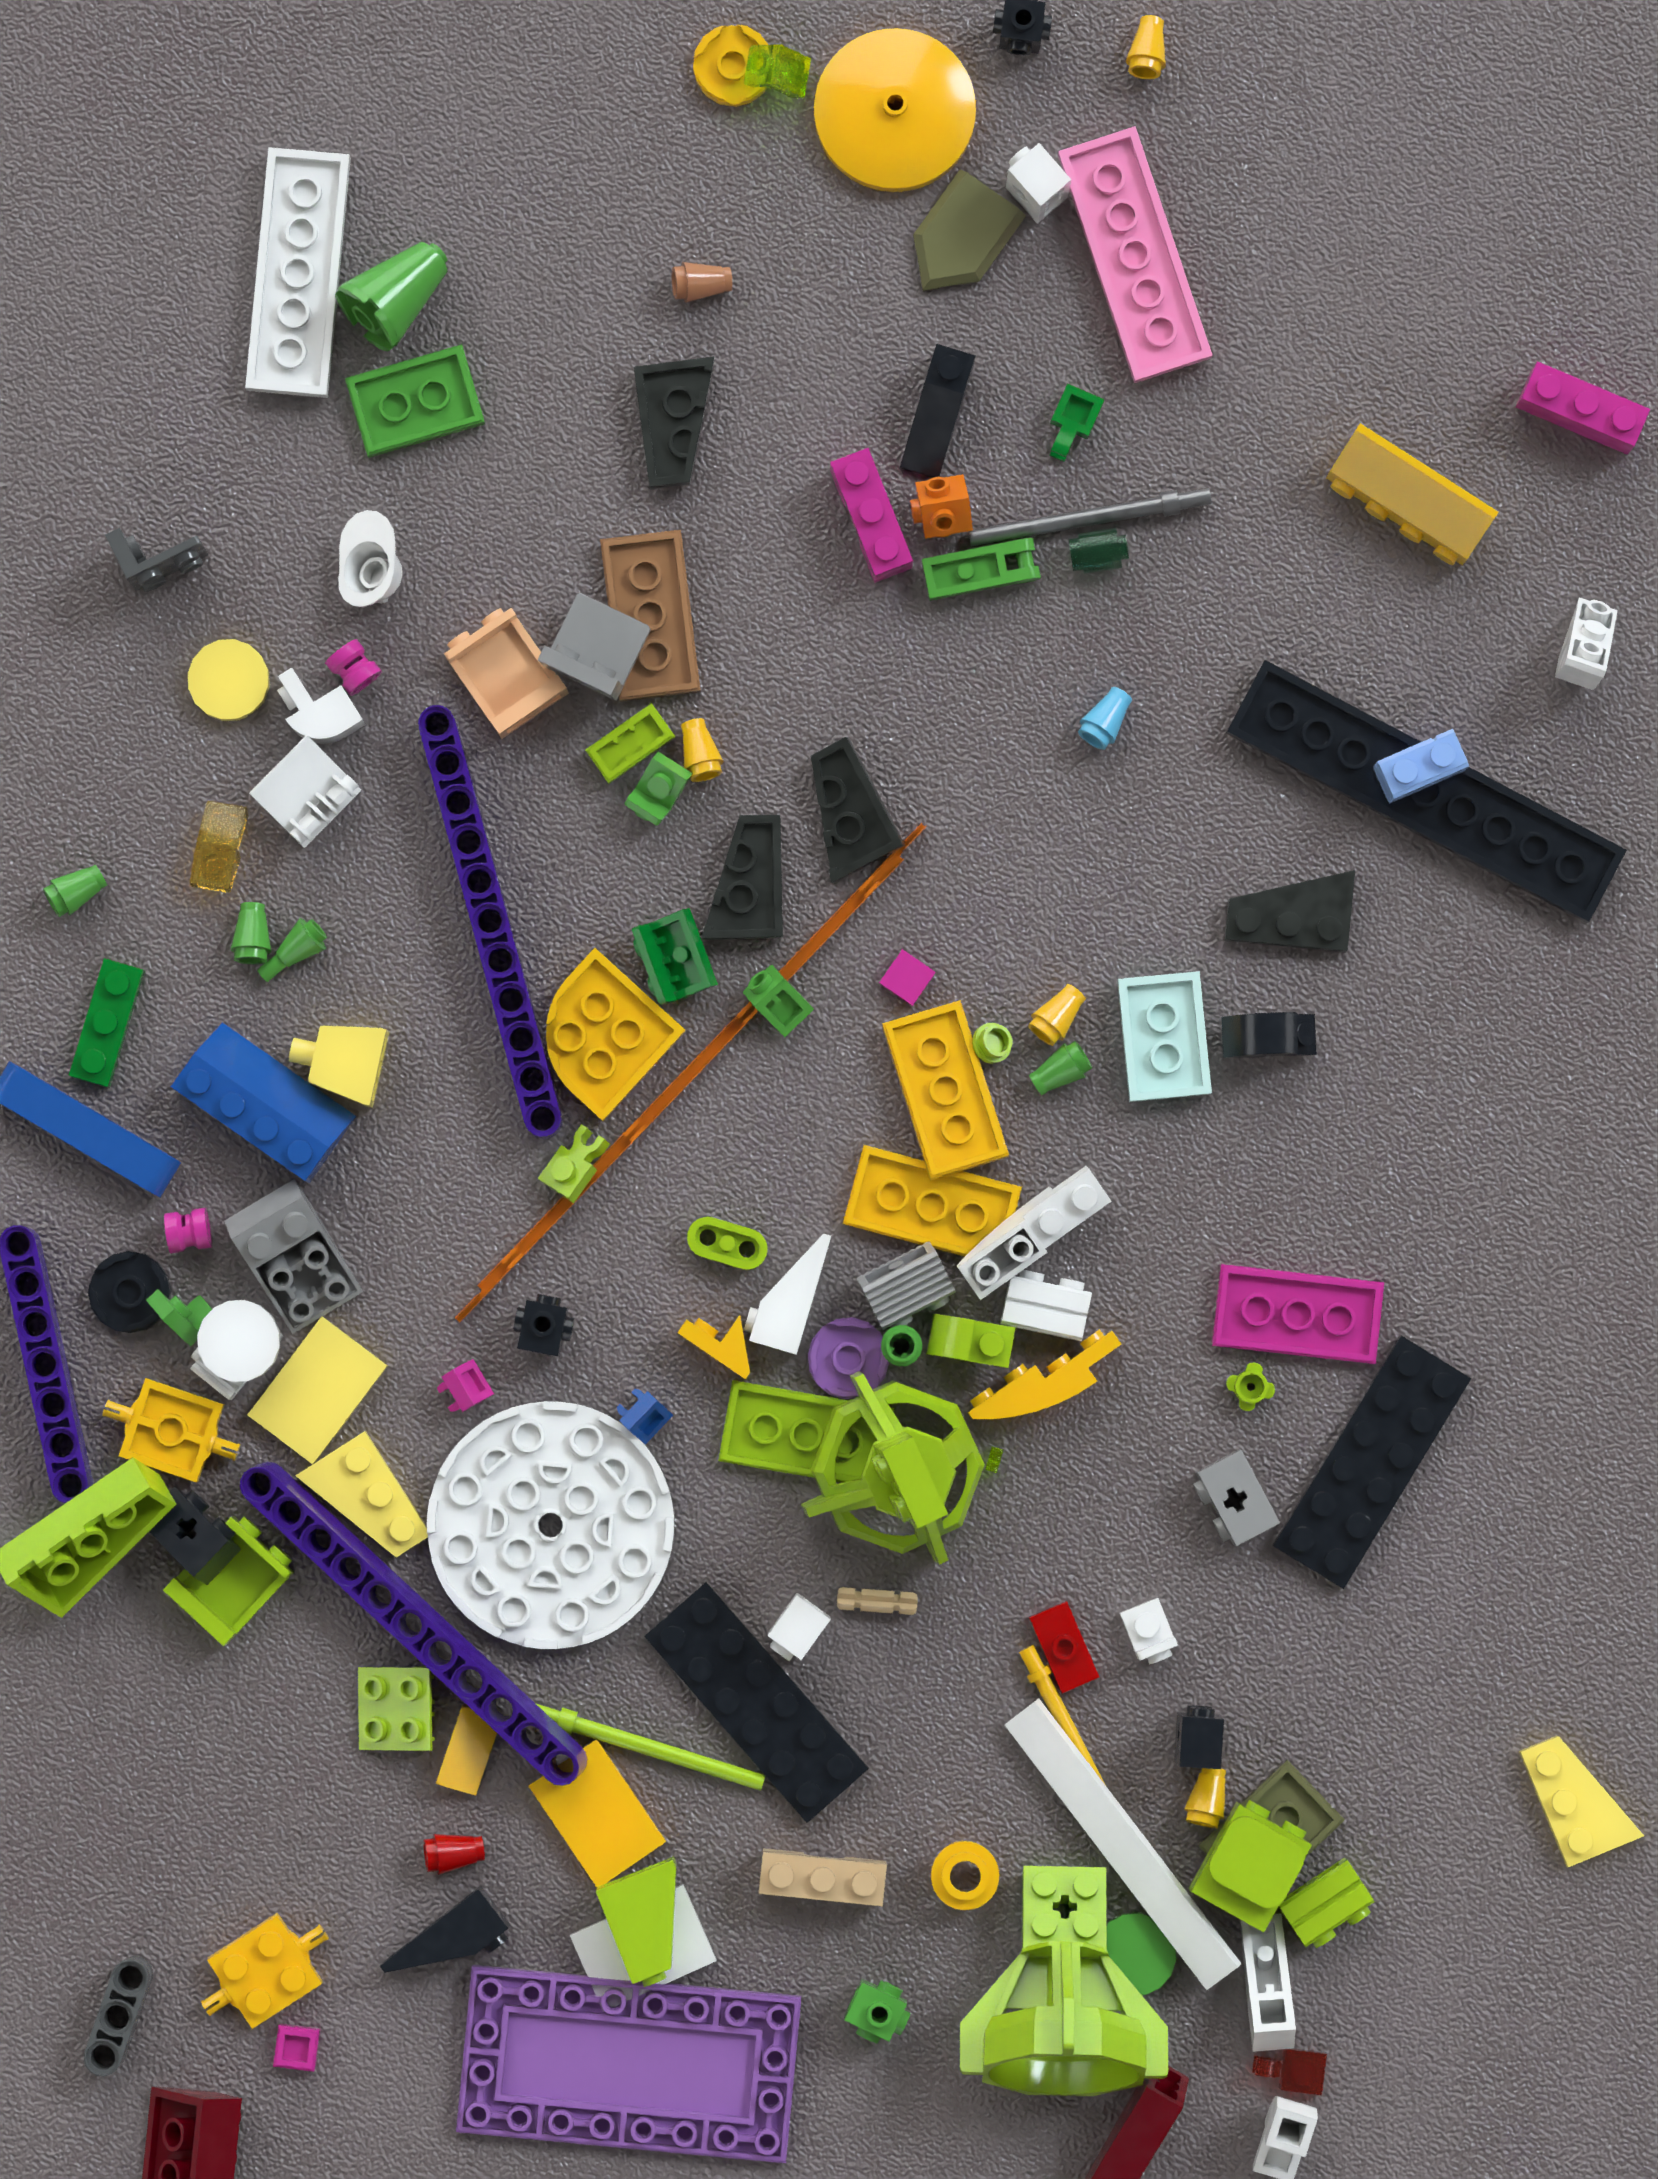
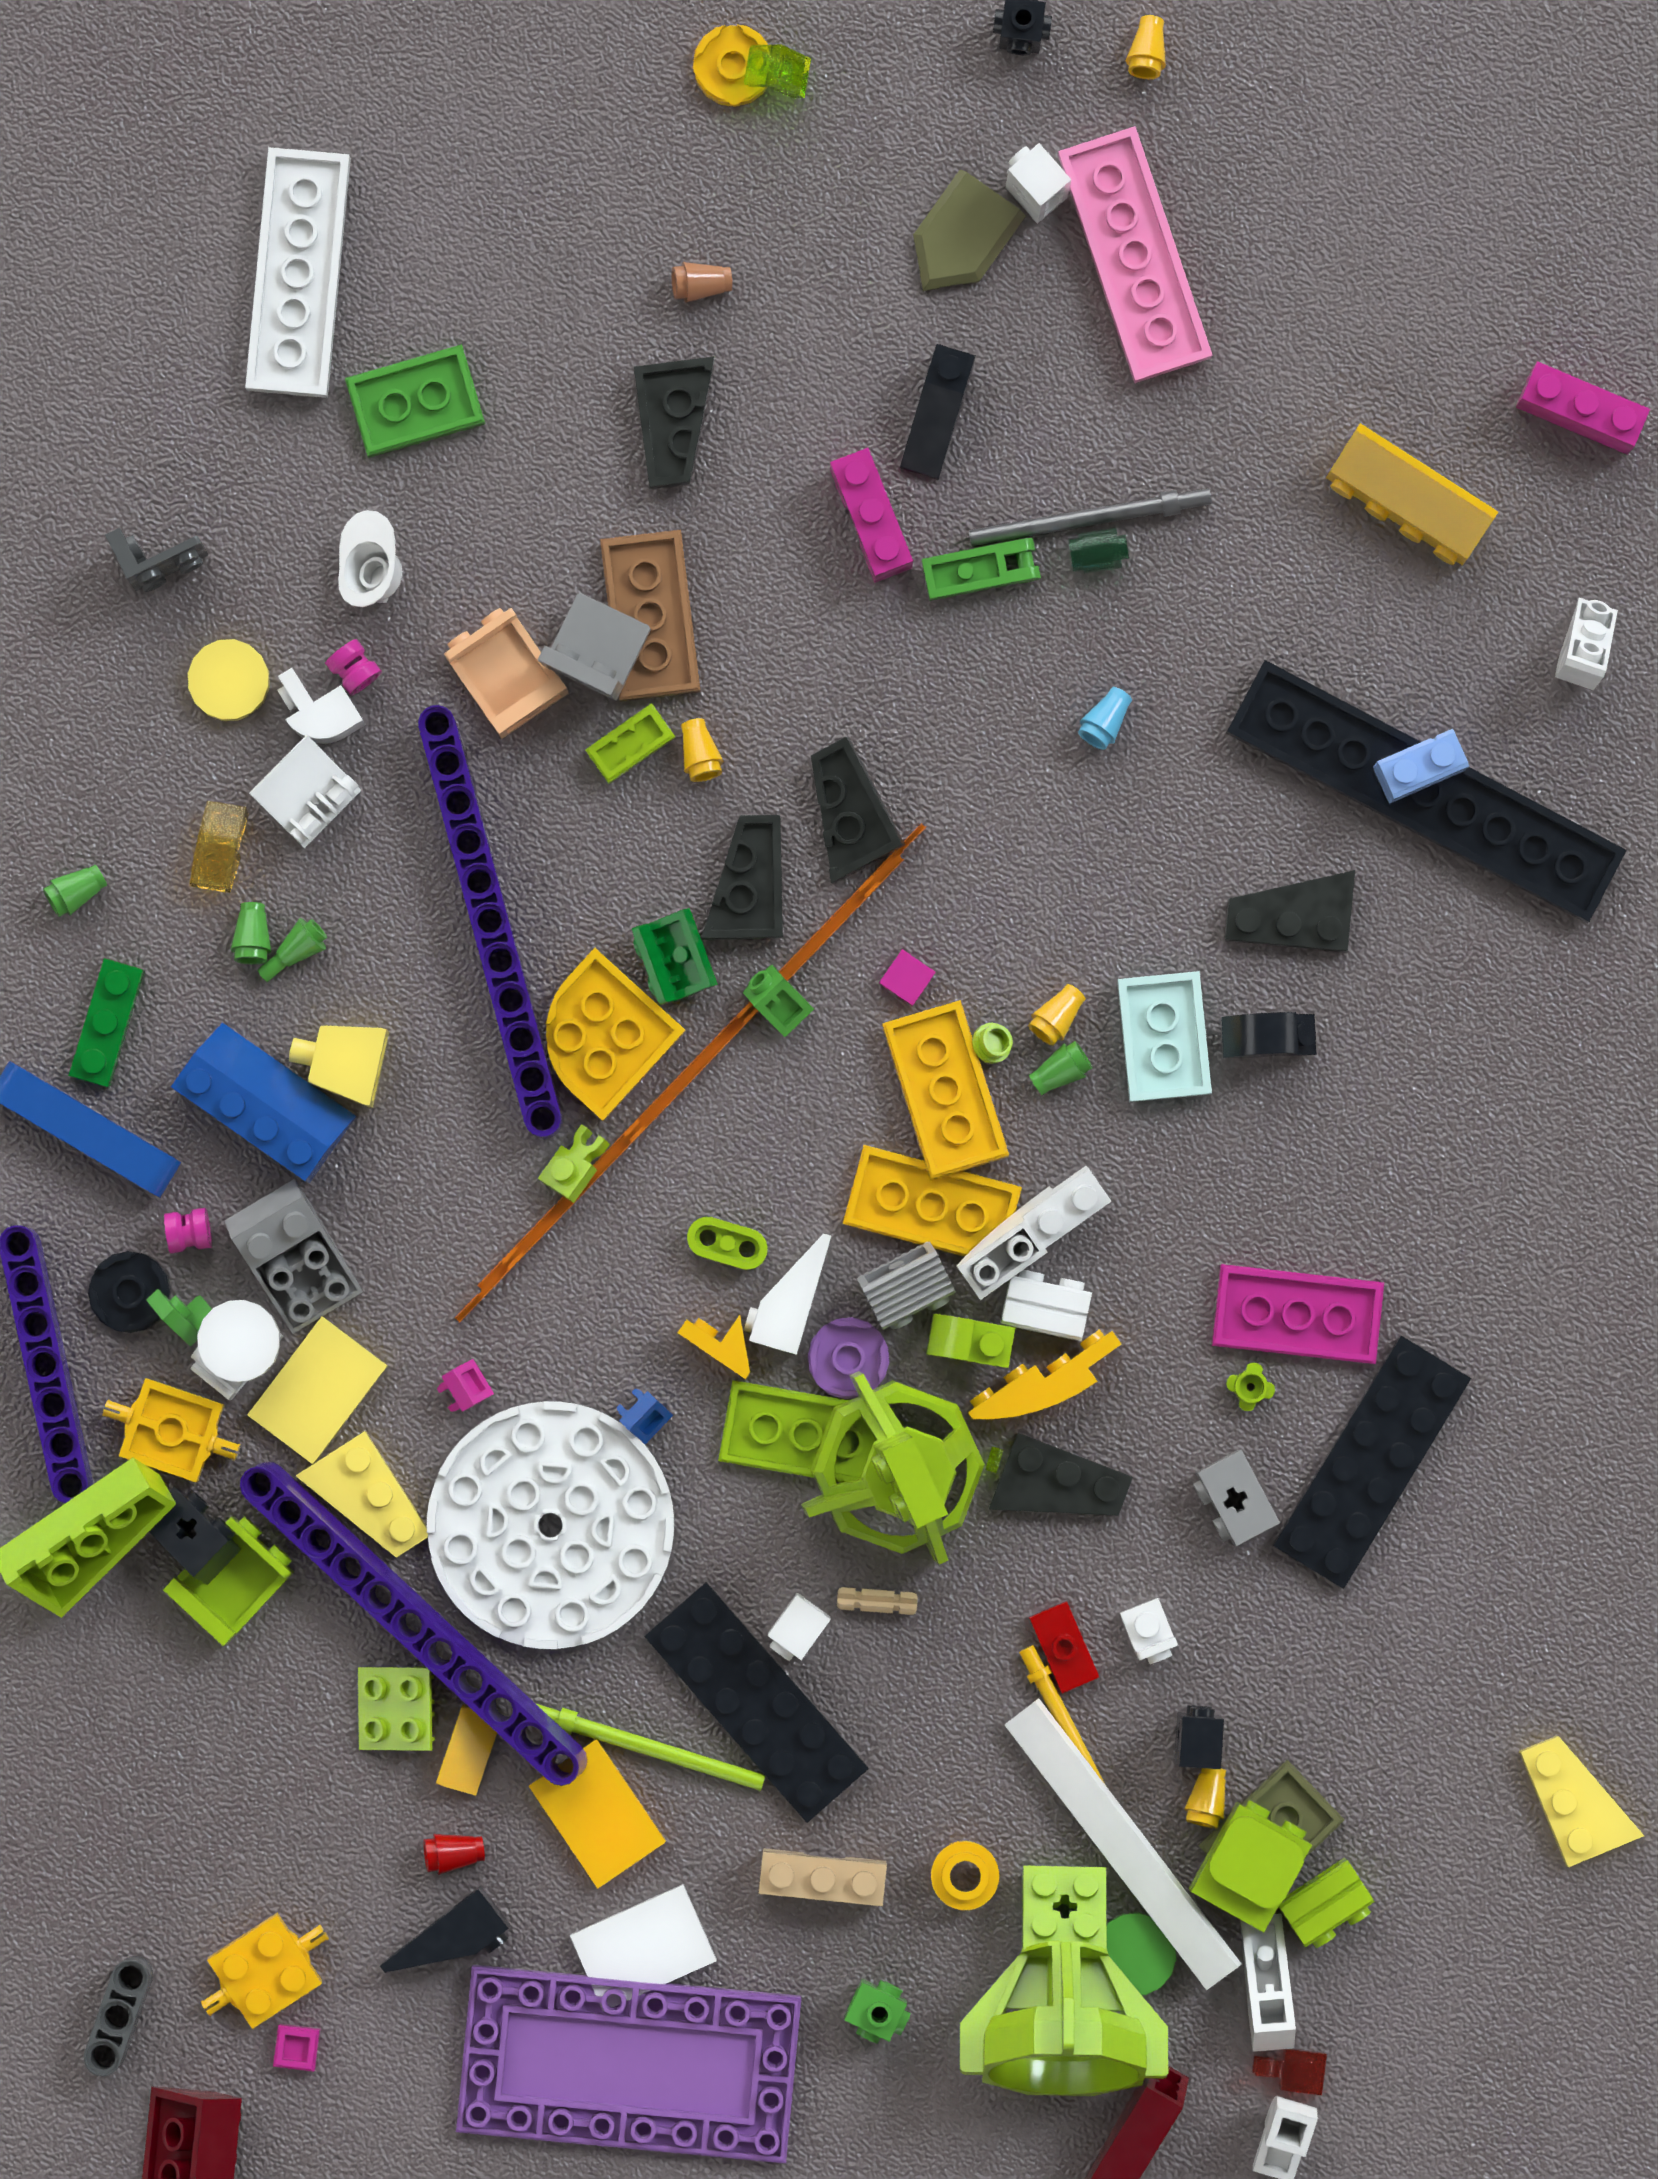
(393, 293): bright green cone -> none
(543, 1342): black brick -> none
(642, 1919): lime slope -> none
(658, 789): bright green bracket -> none
(888, 146): yellow dish -> none
(914, 1341): bright green cone -> none
(942, 506): orange brick -> none
(1057, 1481): none -> pearl dark grey wing
(1075, 416): green plate -> none

